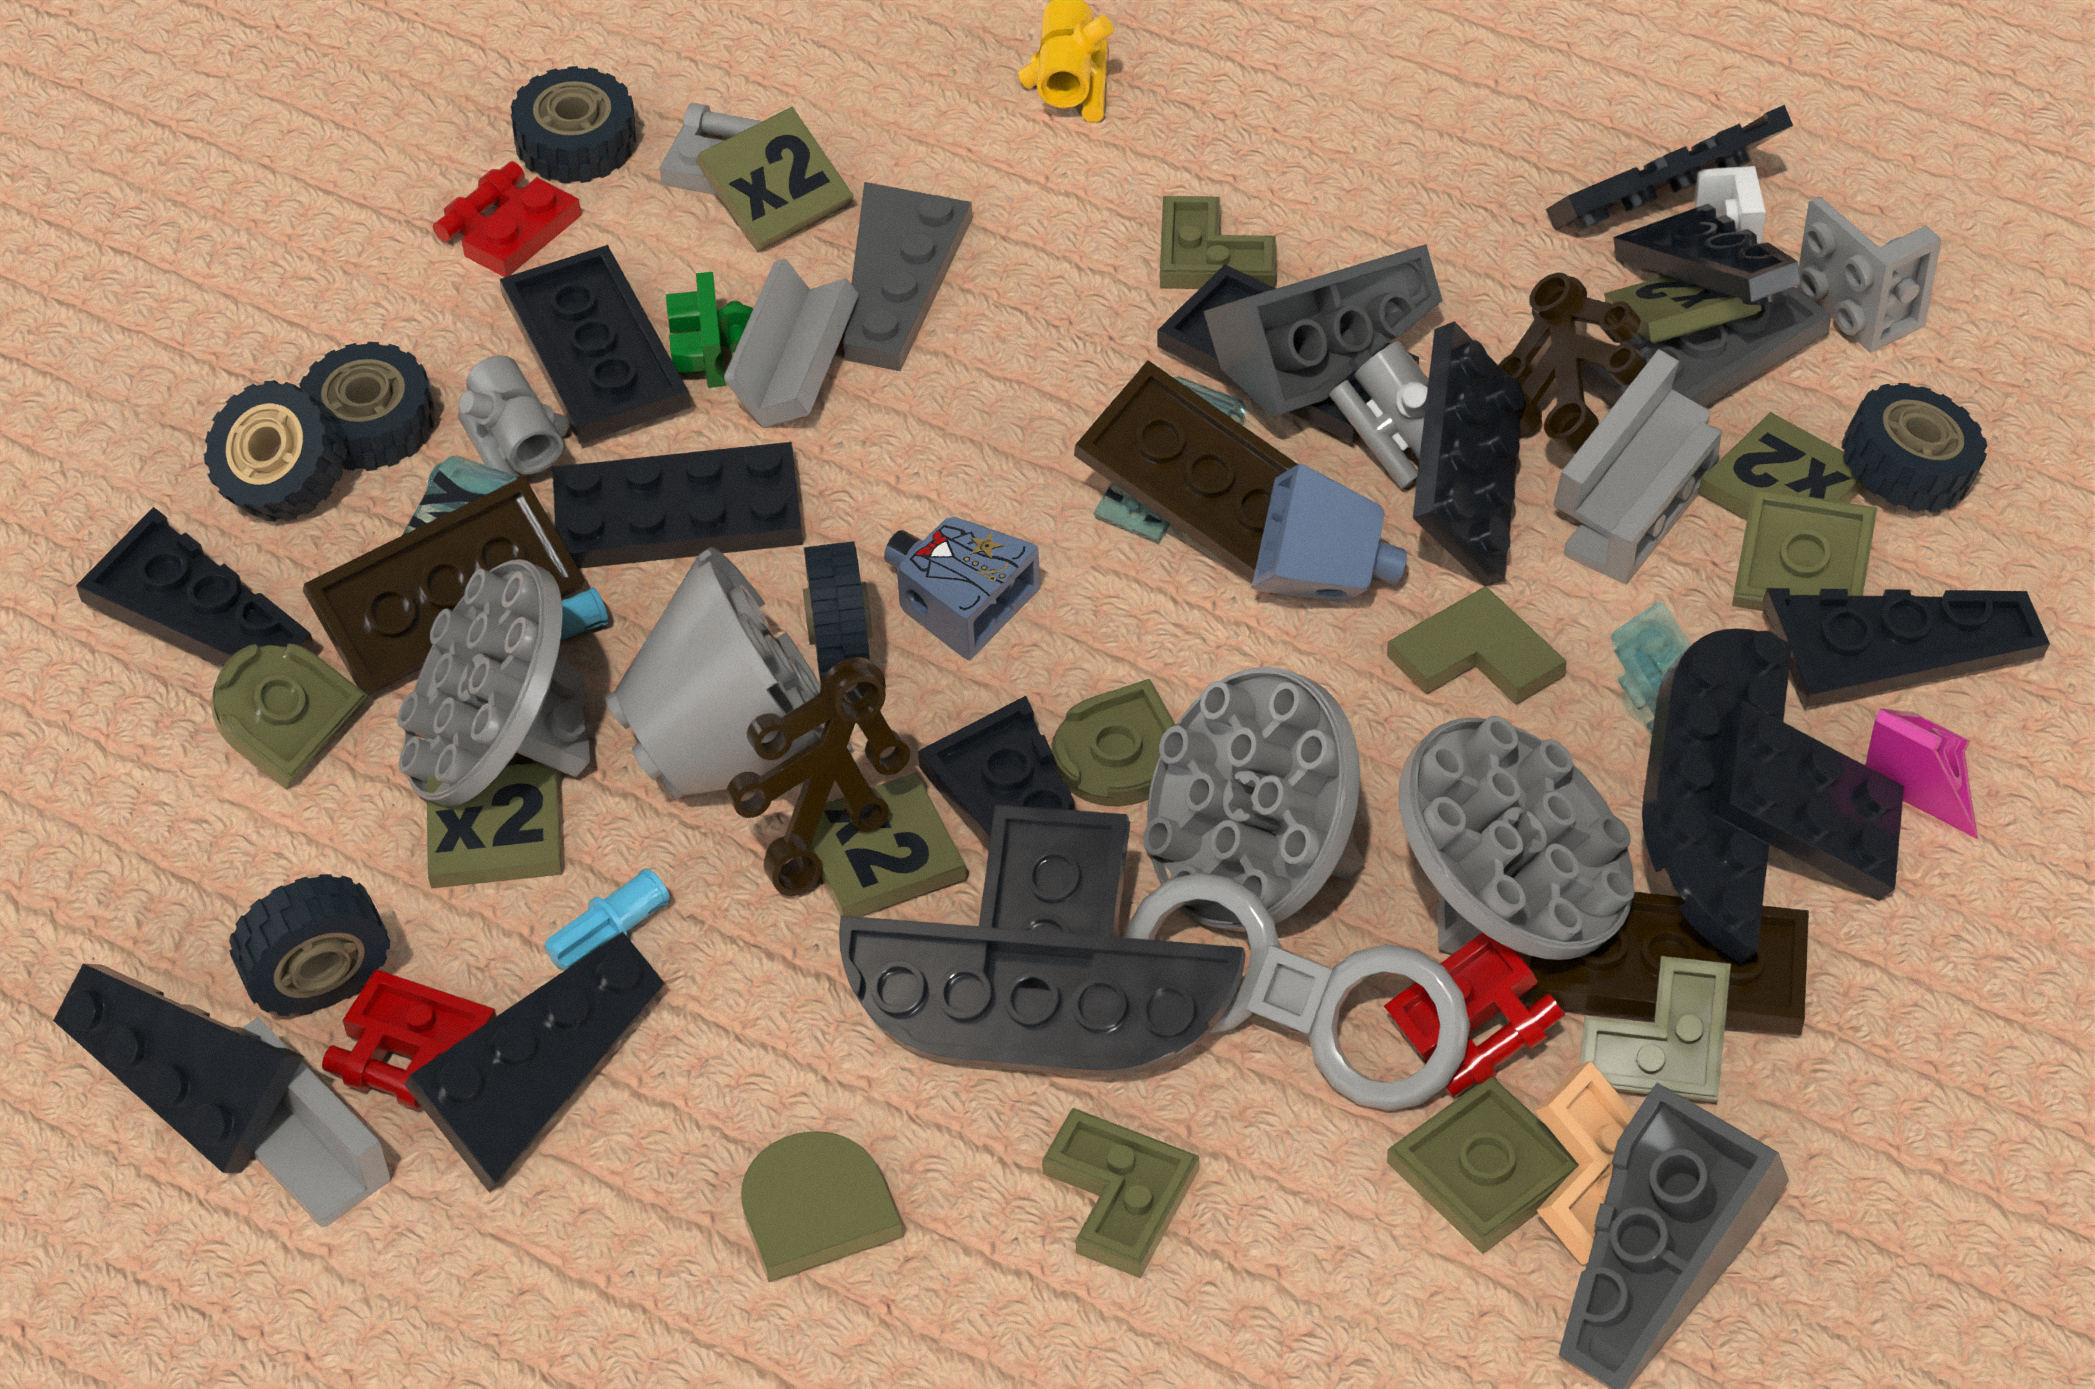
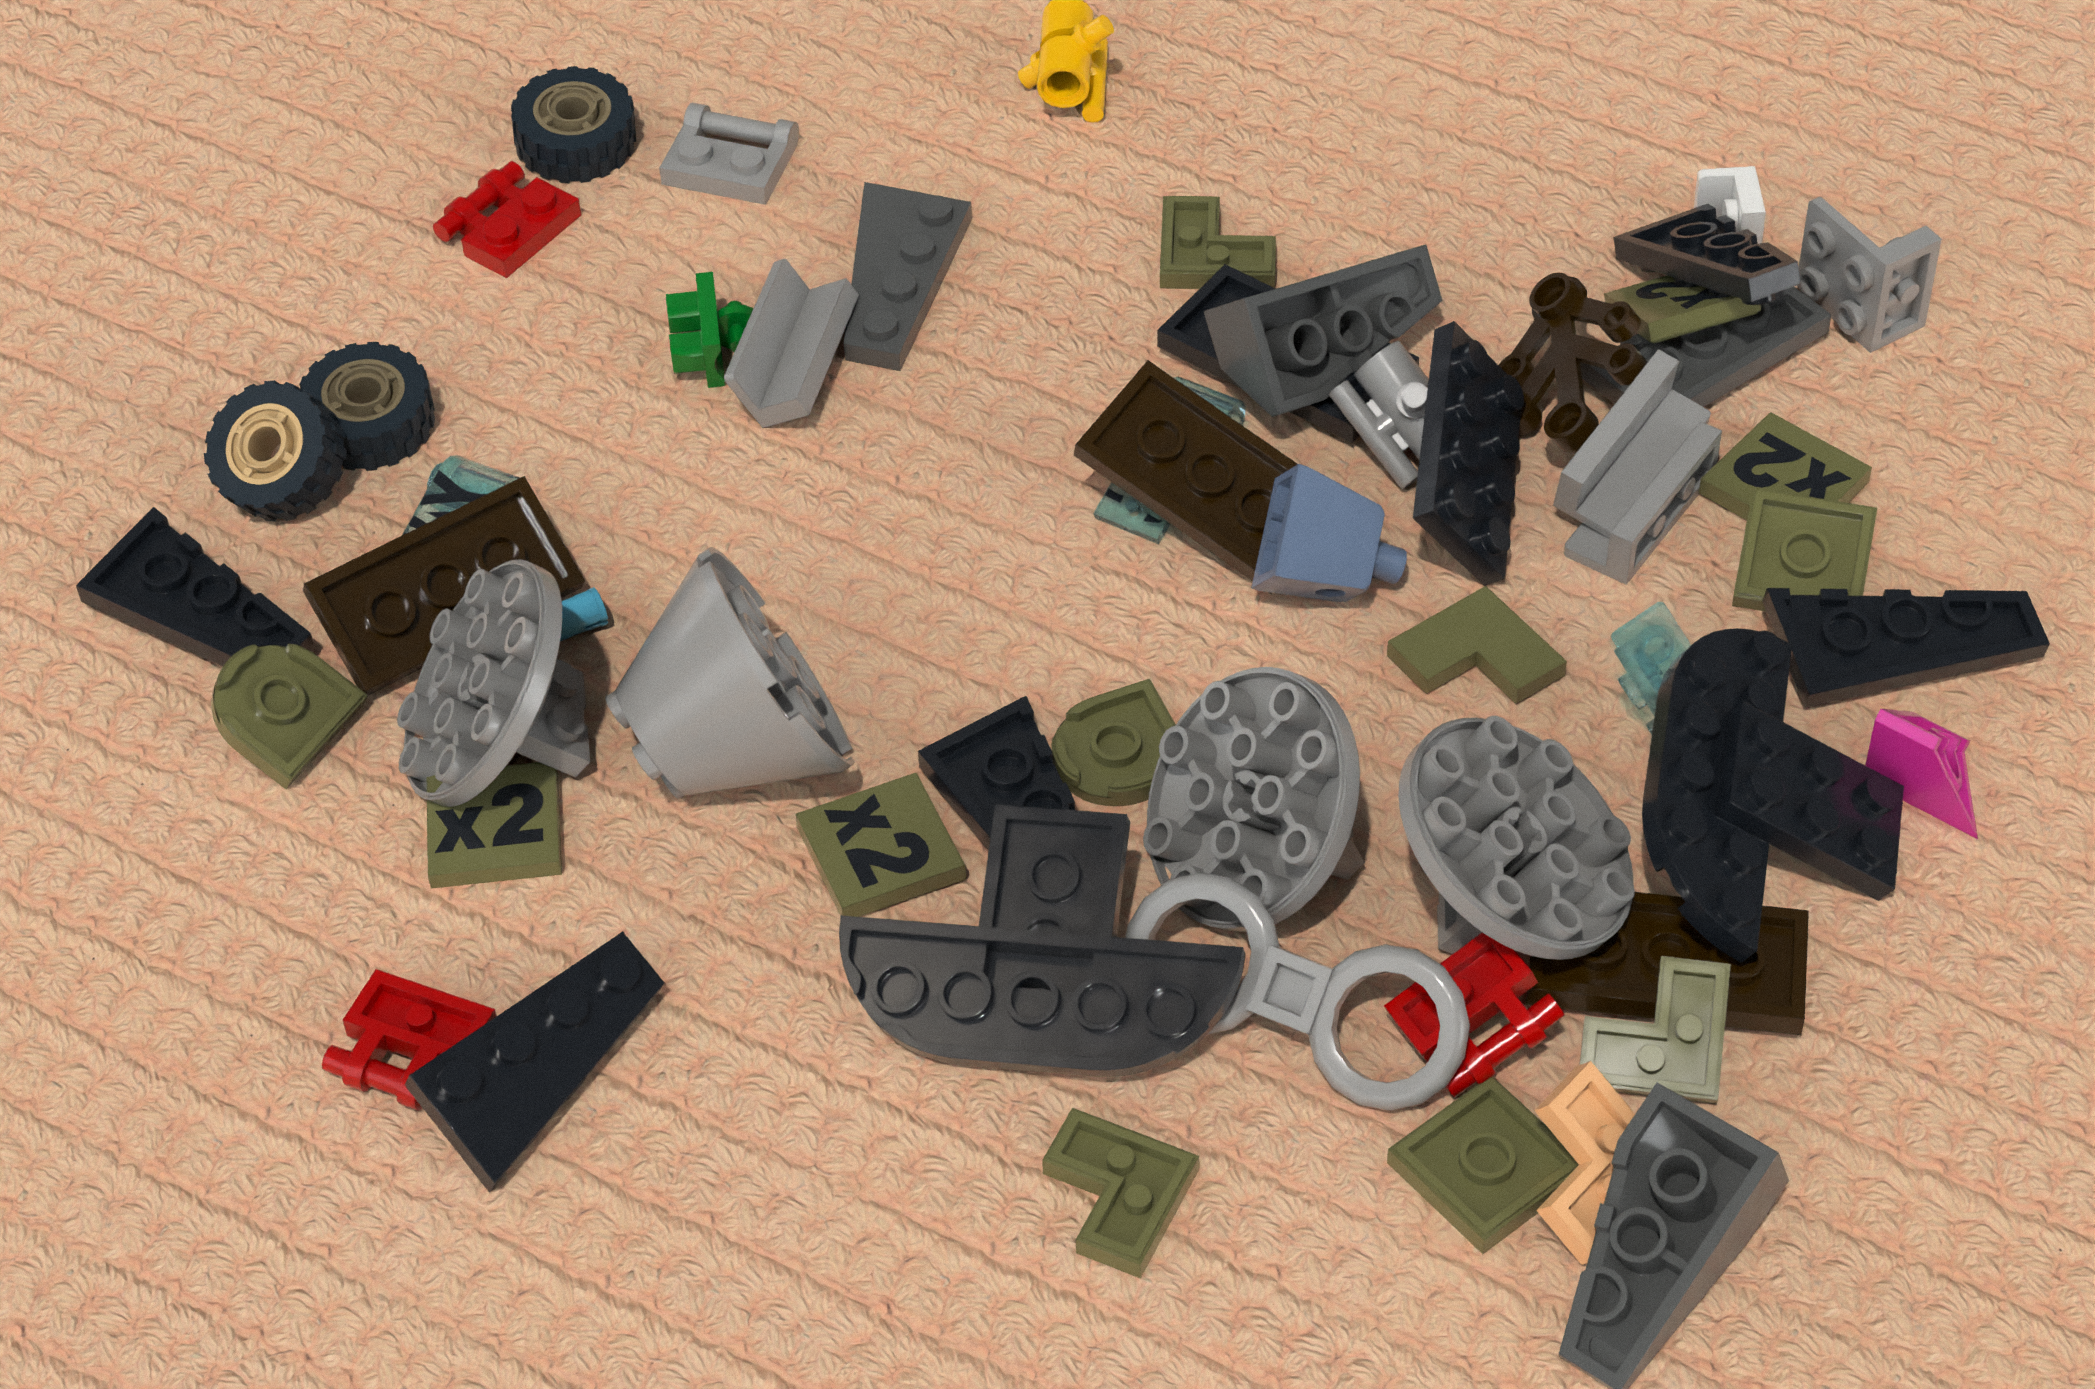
(191, 1070): black wing -> none
(309, 944): black wheel -> none
(318, 1146): light grey panel -> none
(507, 419): light grey pin -> none
(594, 344): black plate -> none
(607, 919): medium azure axle -> none
(677, 505): black plate -> none
(774, 178): olive tile -> none
(815, 1203): olive tile -> none
(819, 767): dark brown plant -> none
(836, 605): black wheel -> none
(963, 581): sand blue torso -> none
(1677, 168): black wing -> none
(1914, 447): black wheel -> none

